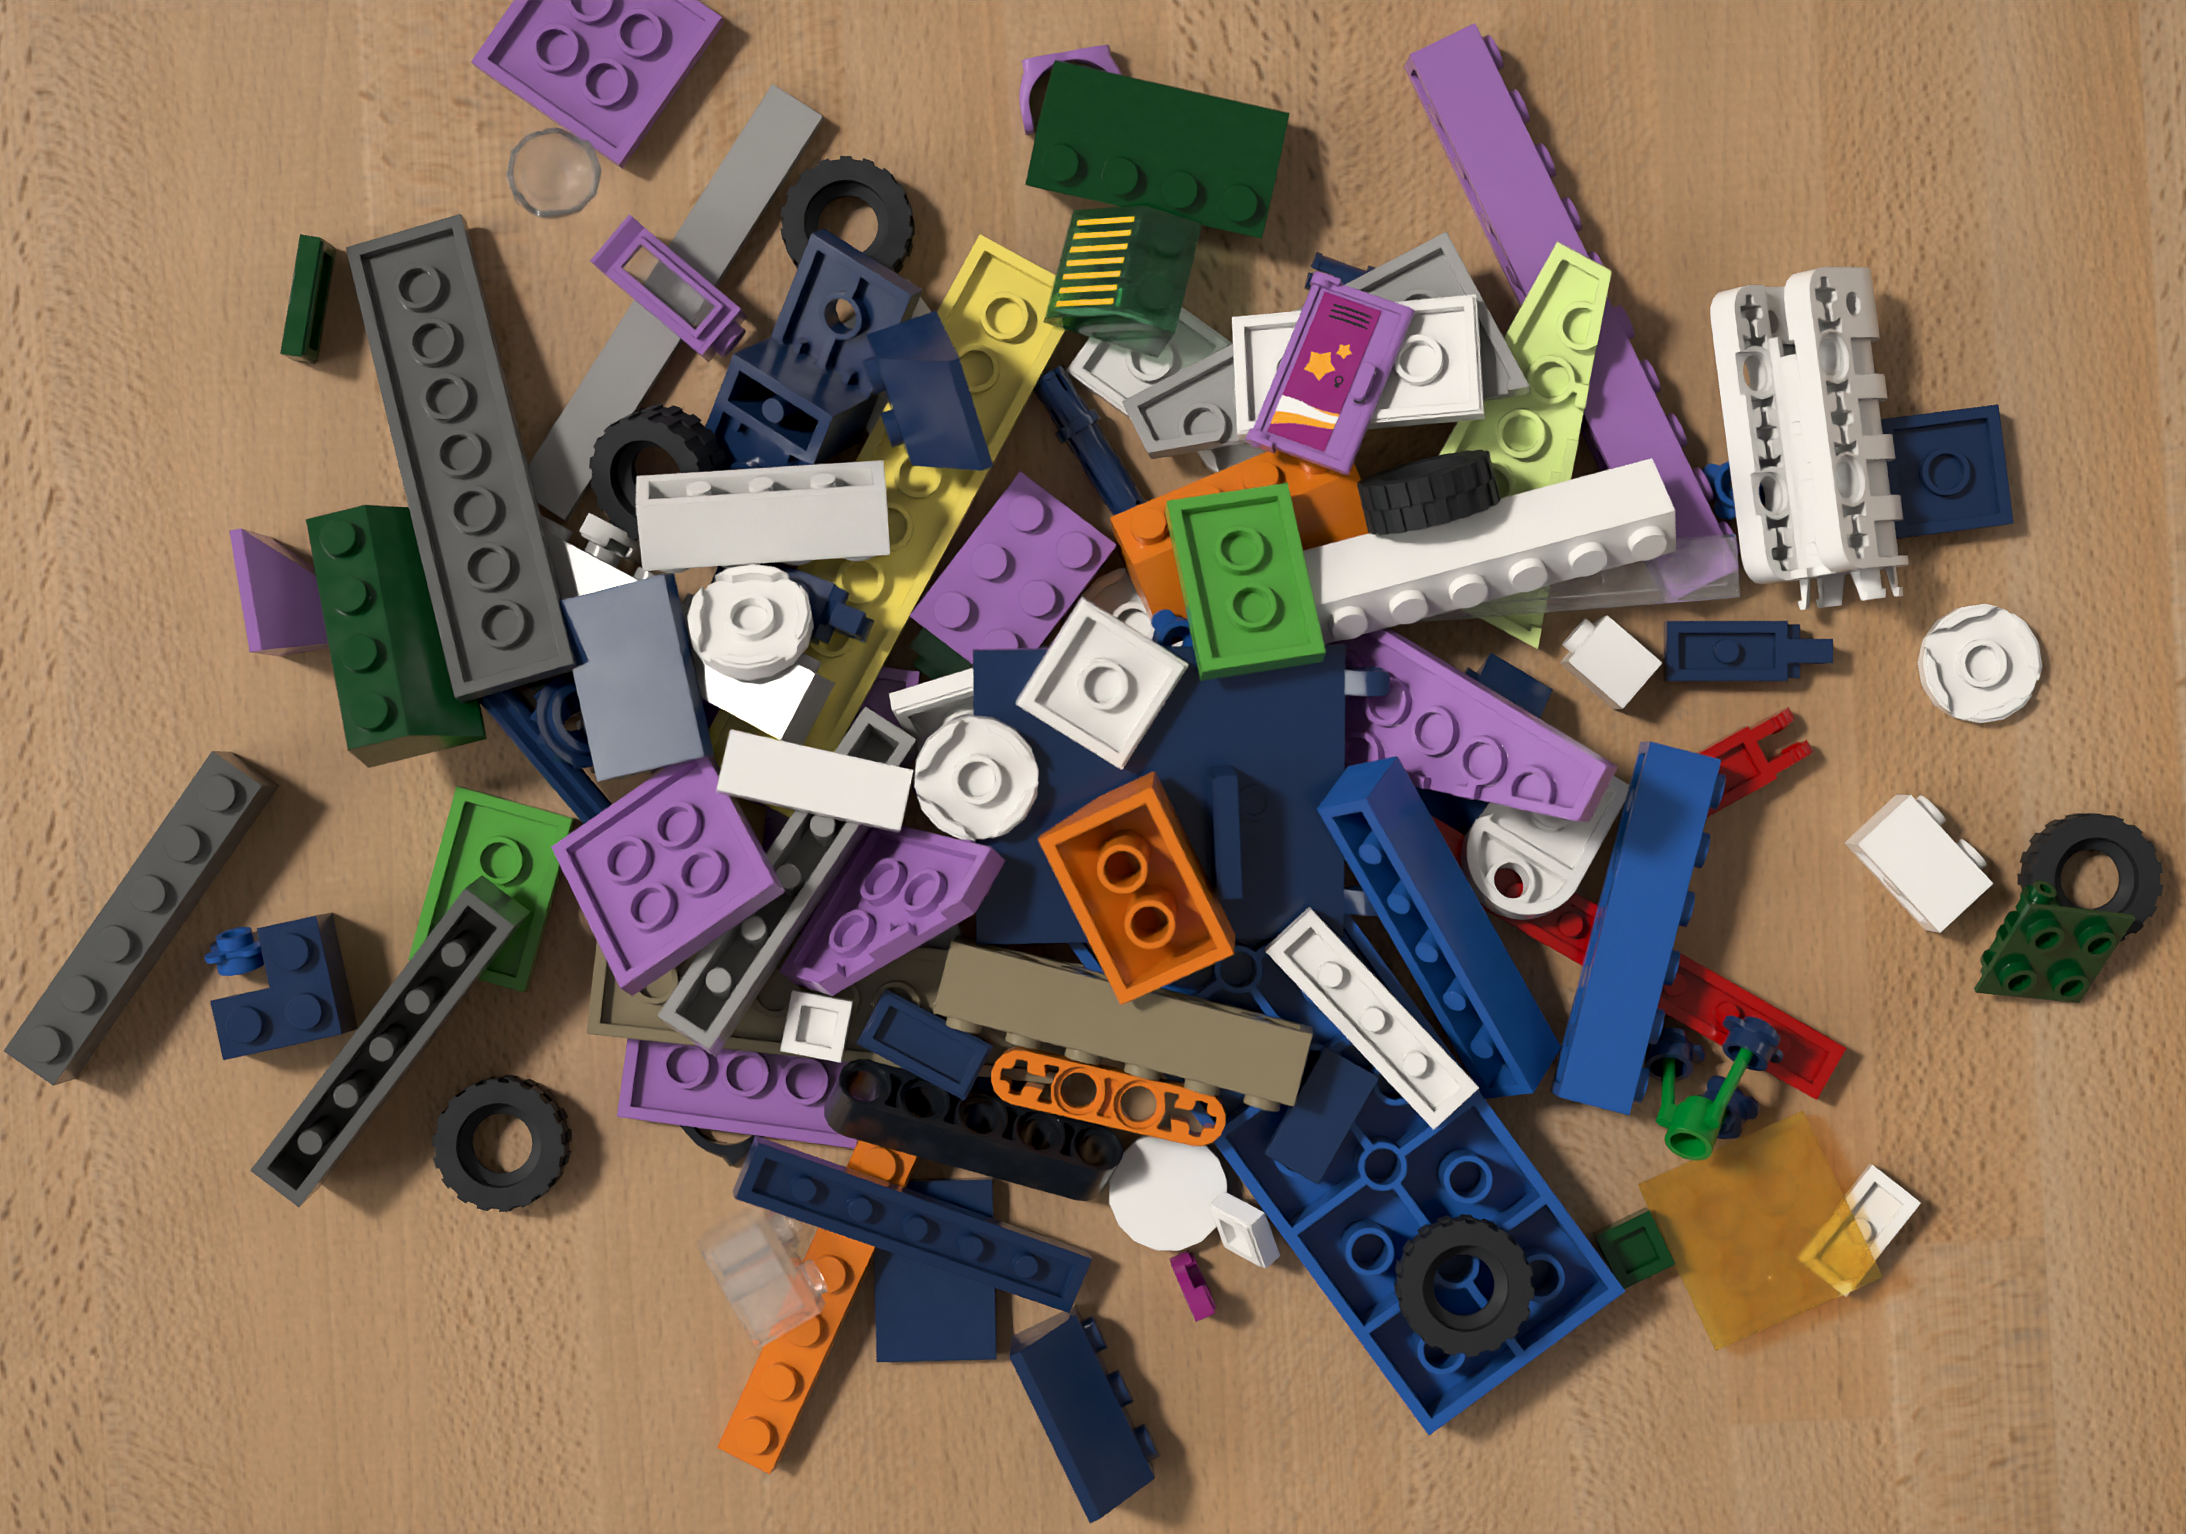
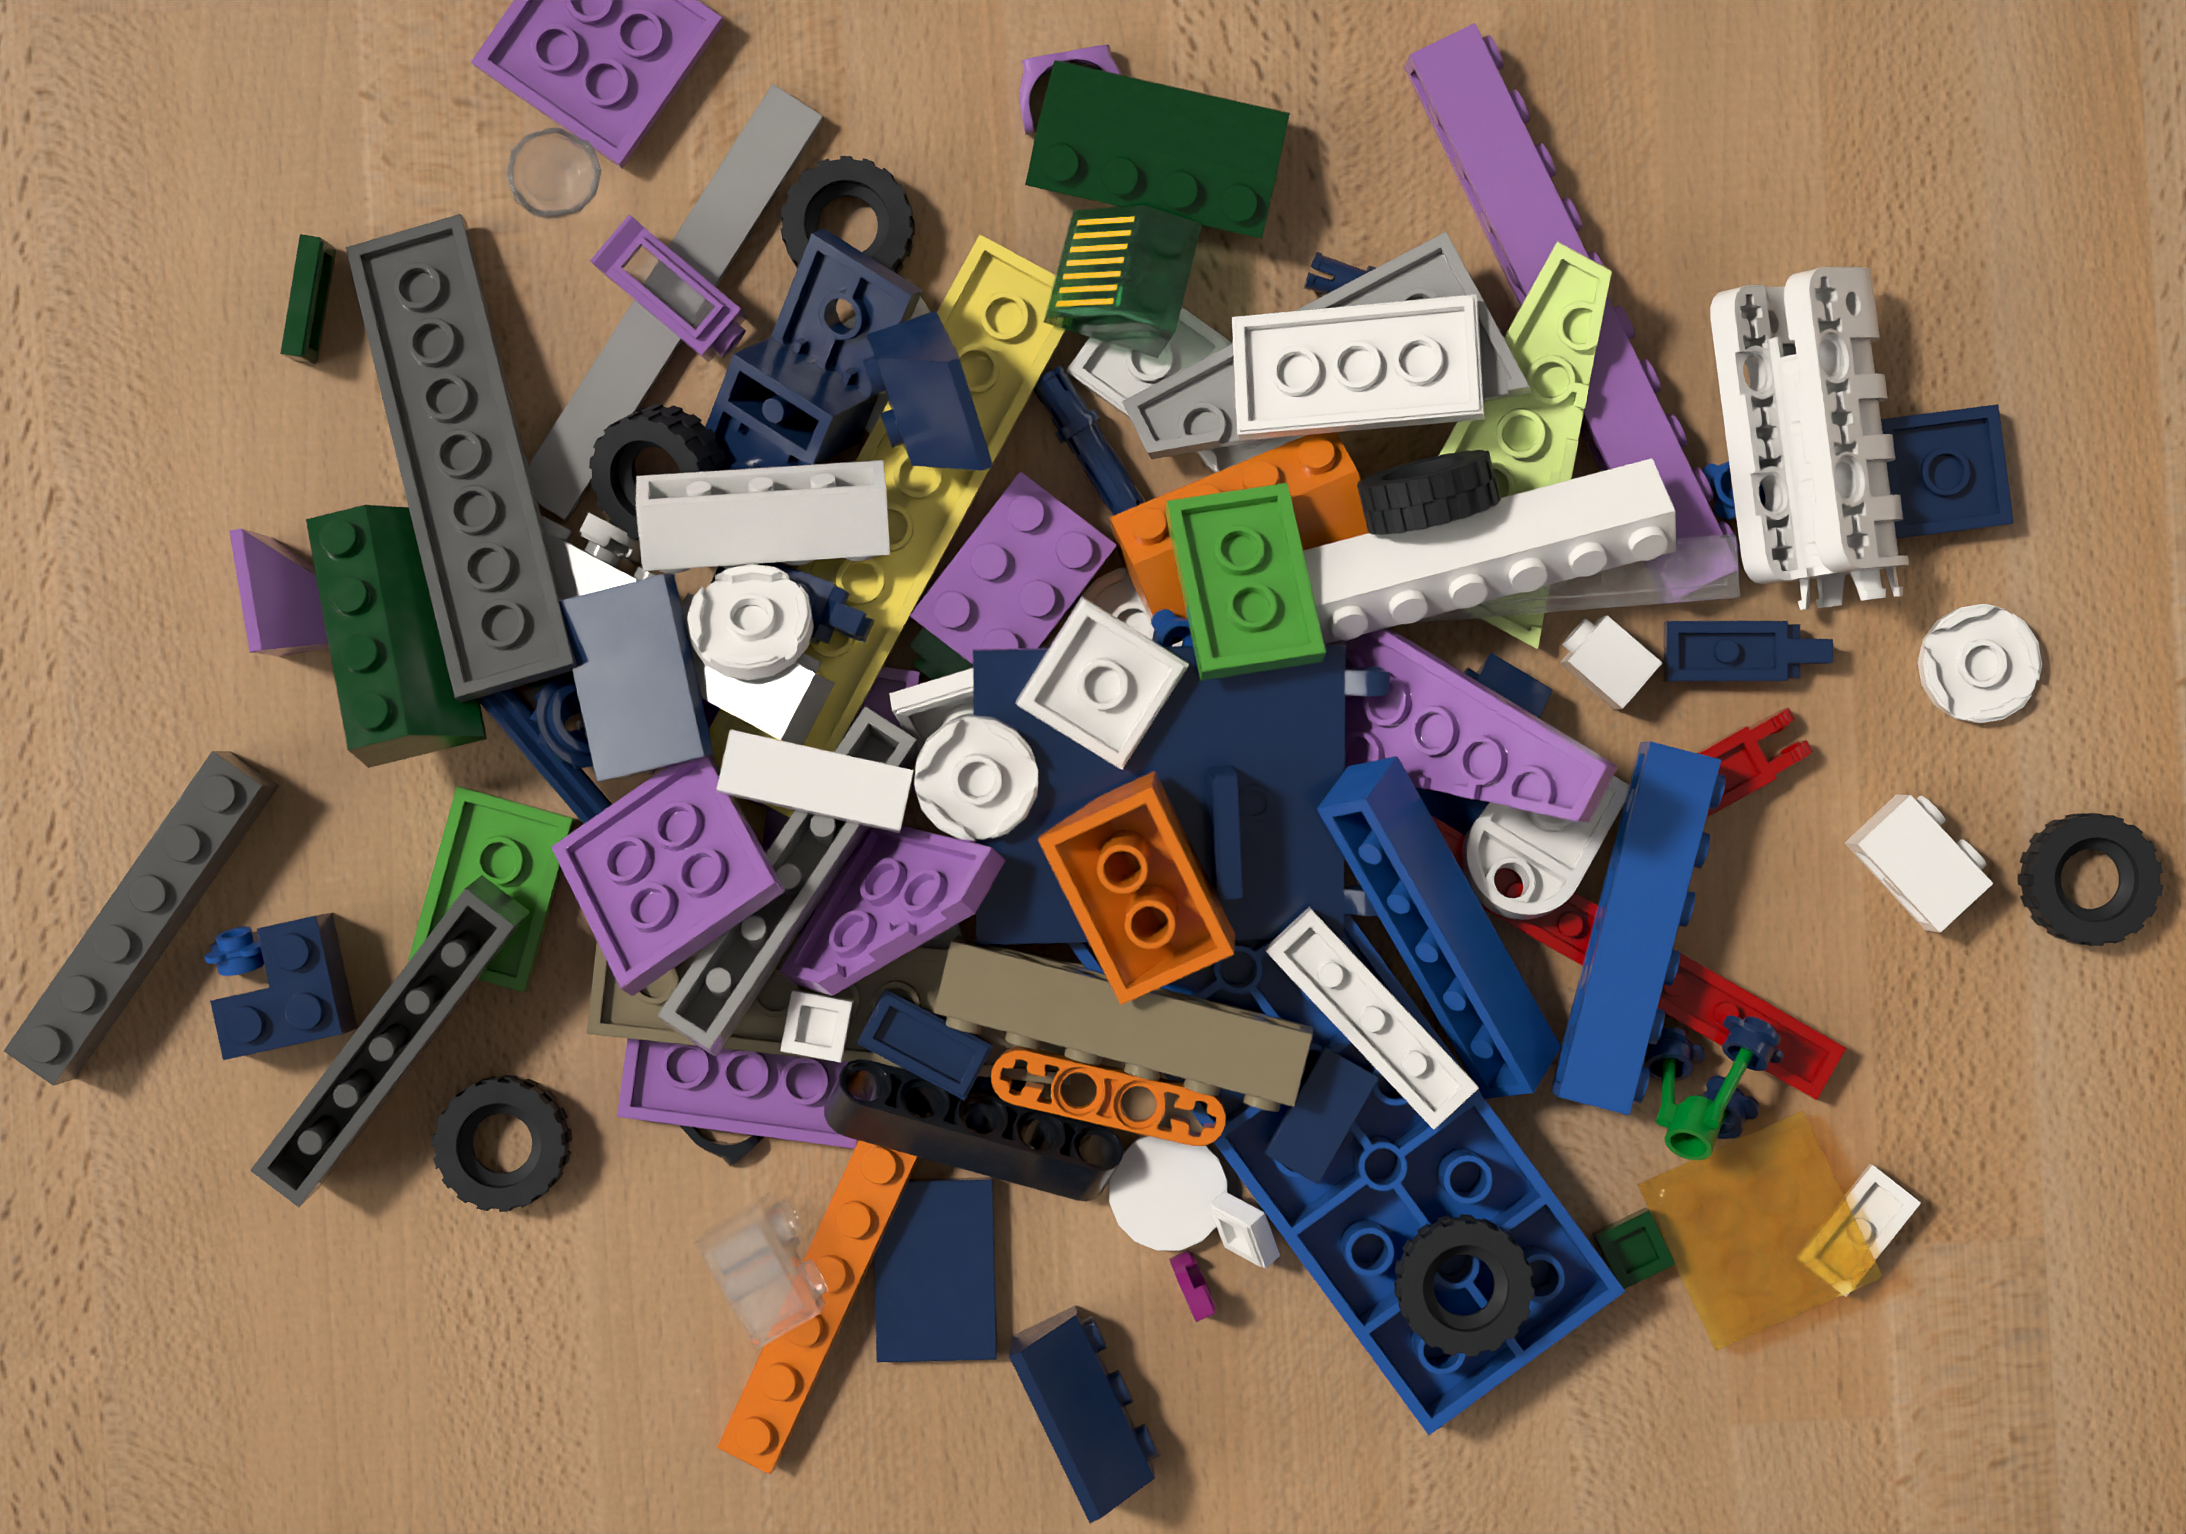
(911, 1224): dark blue plate -> none
(1326, 366): door -> none
(2049, 948): dark green hinge -> none

